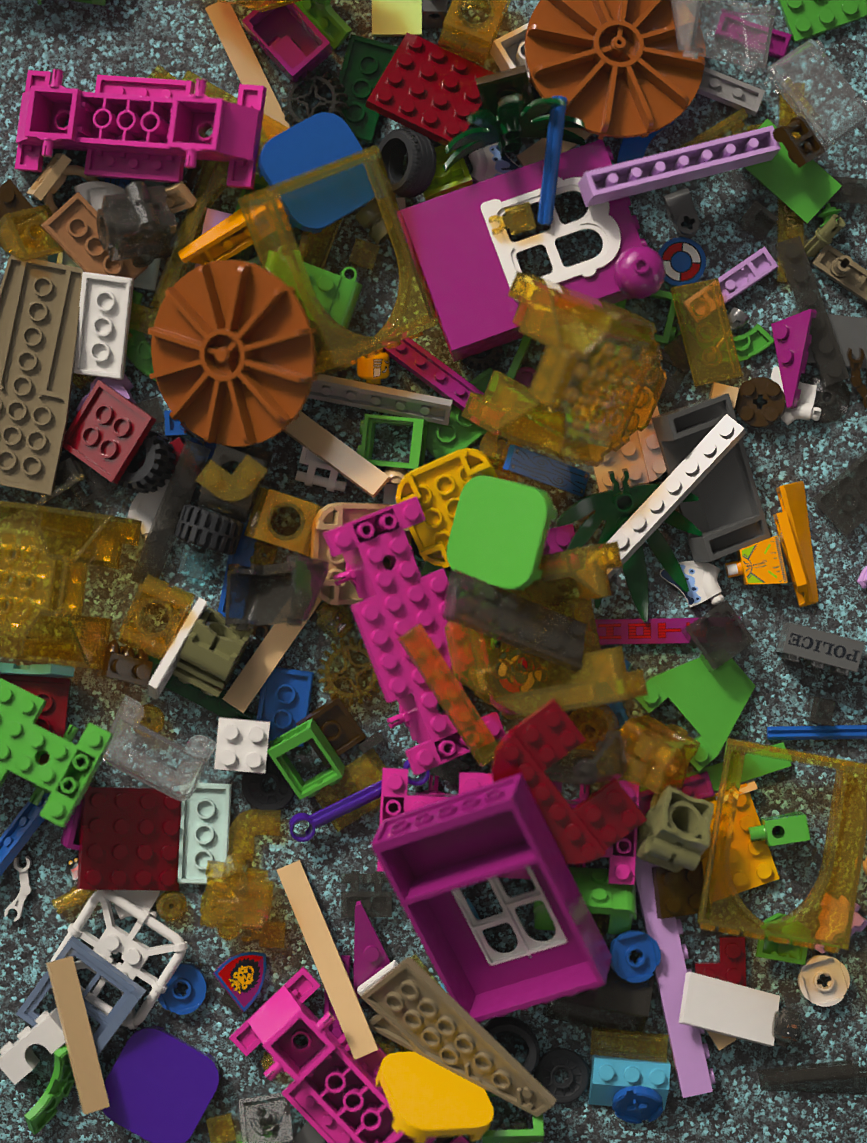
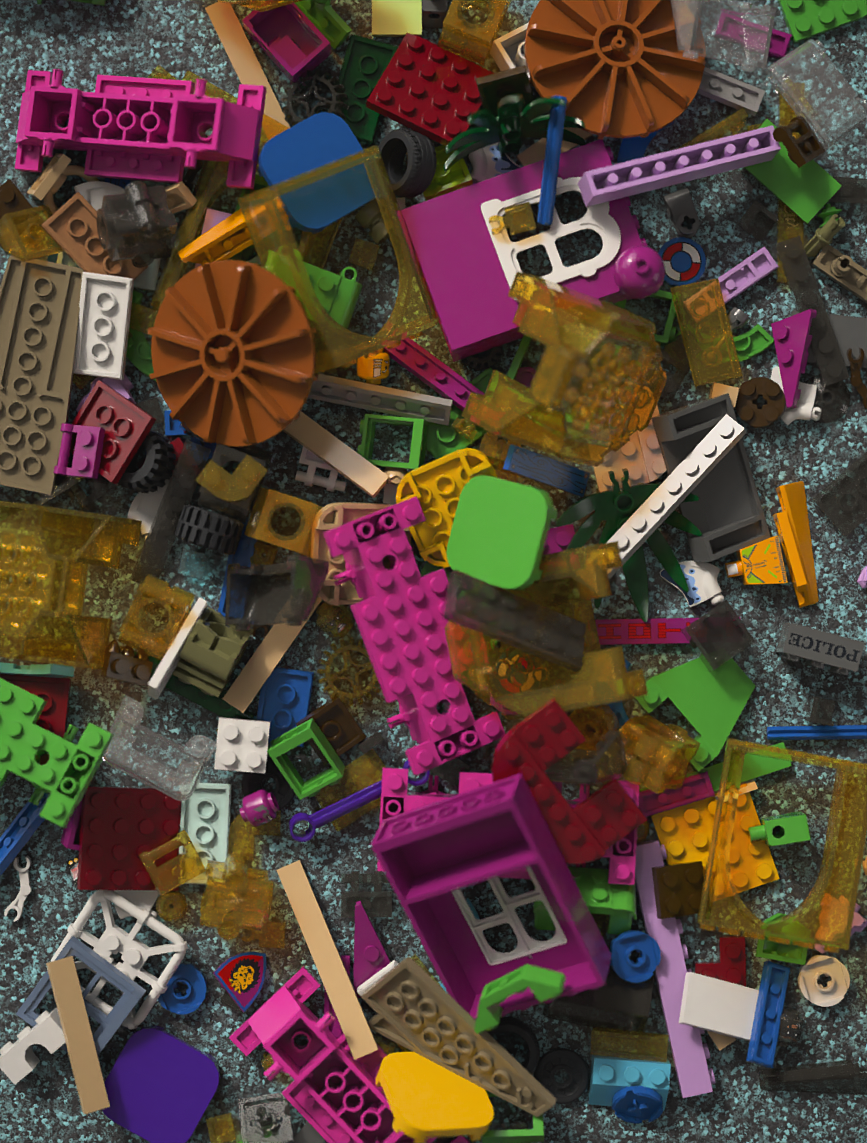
(58, 1087): bright green tile -> none
(71, 899): clear yellow pin -> none
(86, 452): none -> magenta plate
(156, 716): clear yellow plate -> none
(177, 870): none -> clear yellow plate
(259, 807): none -> magenta head
(449, 694): tile -> none
(465, 428): none -> clear yellow plate
(541, 981): none -> bright green slope
(675, 830): olive piece -> none
(767, 1014): none -> blue tile

